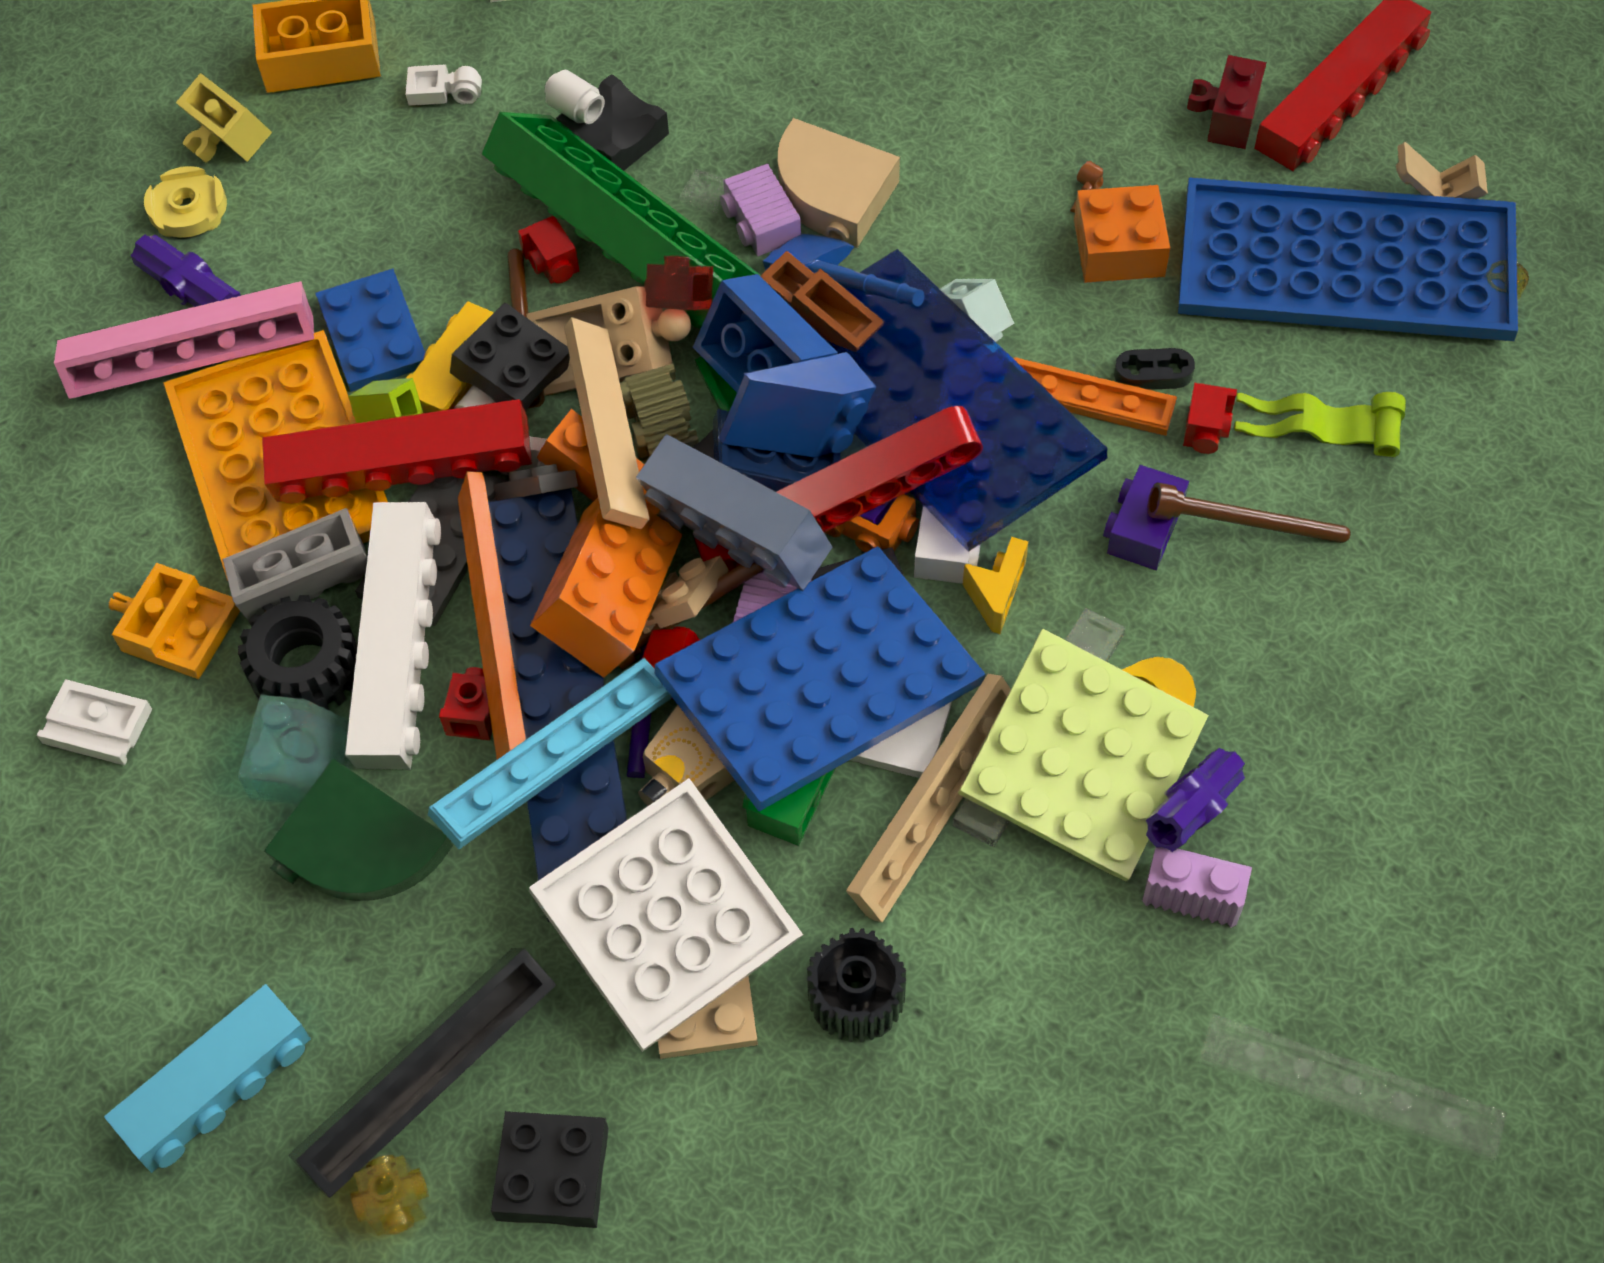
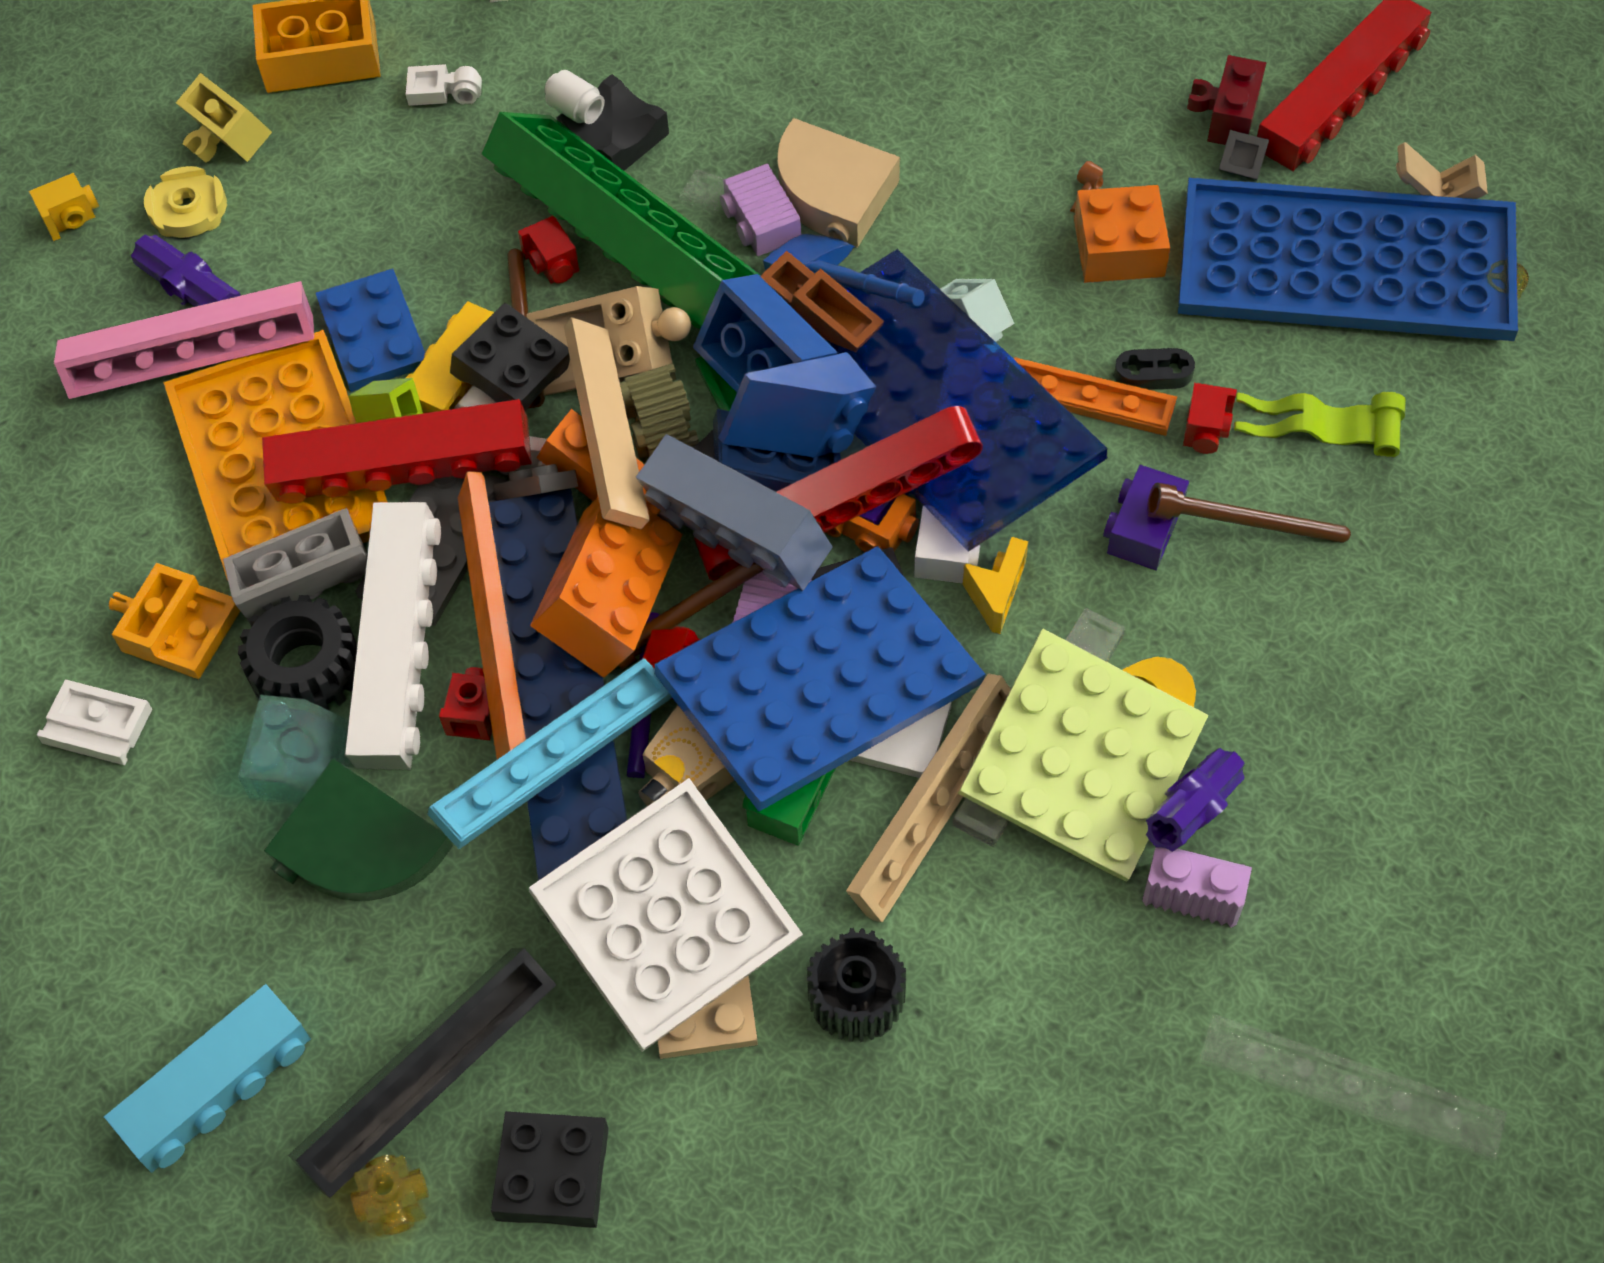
(64, 204): none -> yellow brick
(679, 284): clear red brick -> none
(685, 595): tan plate -> none
(1243, 154): none -> dark grey plate

